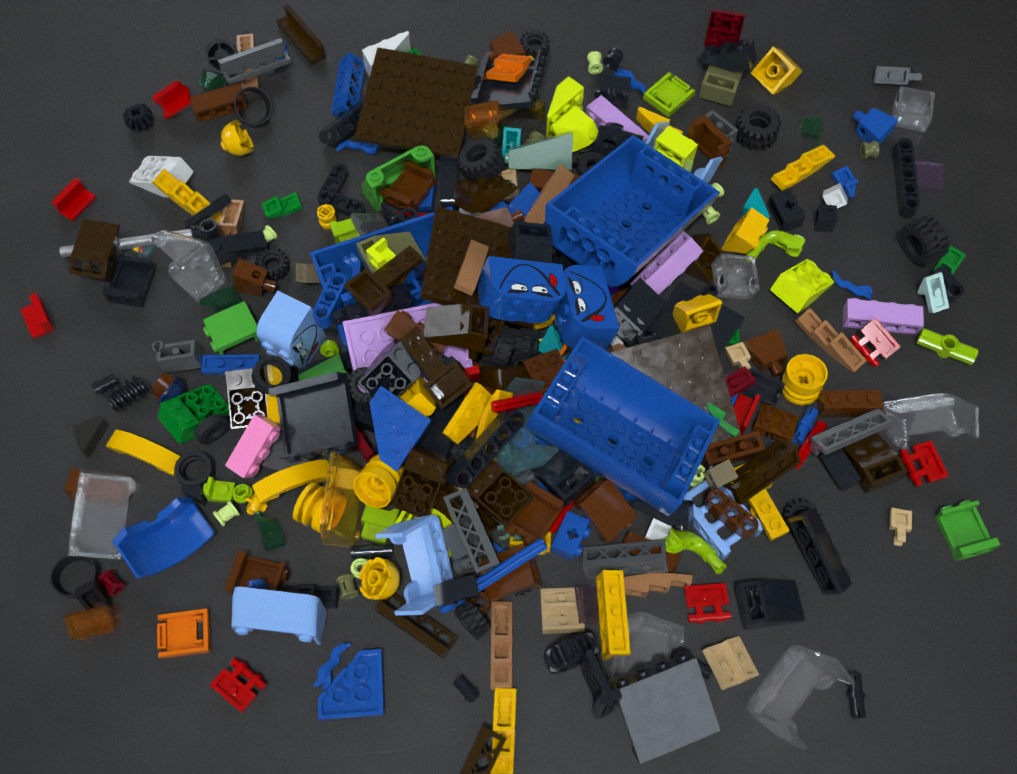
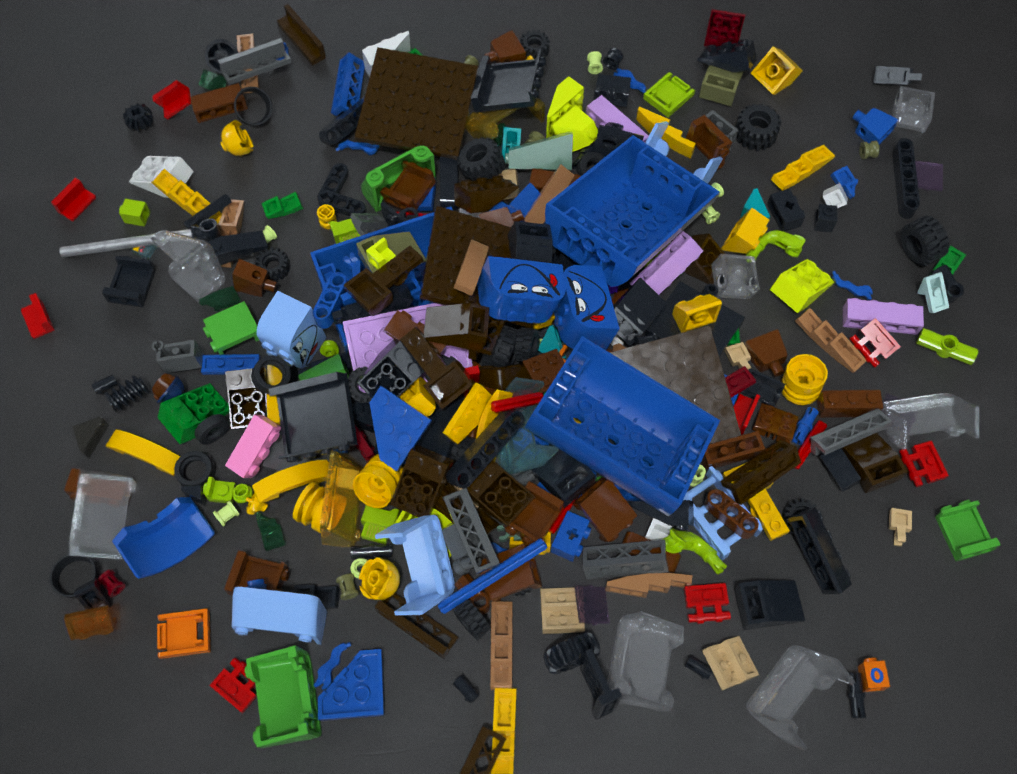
(95, 249): dark brown slope -> none
(134, 212): none -> lime brick
(284, 697): none -> bright green windscreen
(306, 273): dark tan panel -> none
(455, 590): black slope -> none
(482, 113): clear orange bracket -> none
(509, 67): orange slope -> none
(612, 614): yellow fence -> none
(666, 707): panel -> none
(676, 147): neon yellow slope -> none
(720, 414): green slope -> none
(720, 474): dark tan panel -> none
(812, 126): clear green panel -> none
(874, 675): none -> orange brick

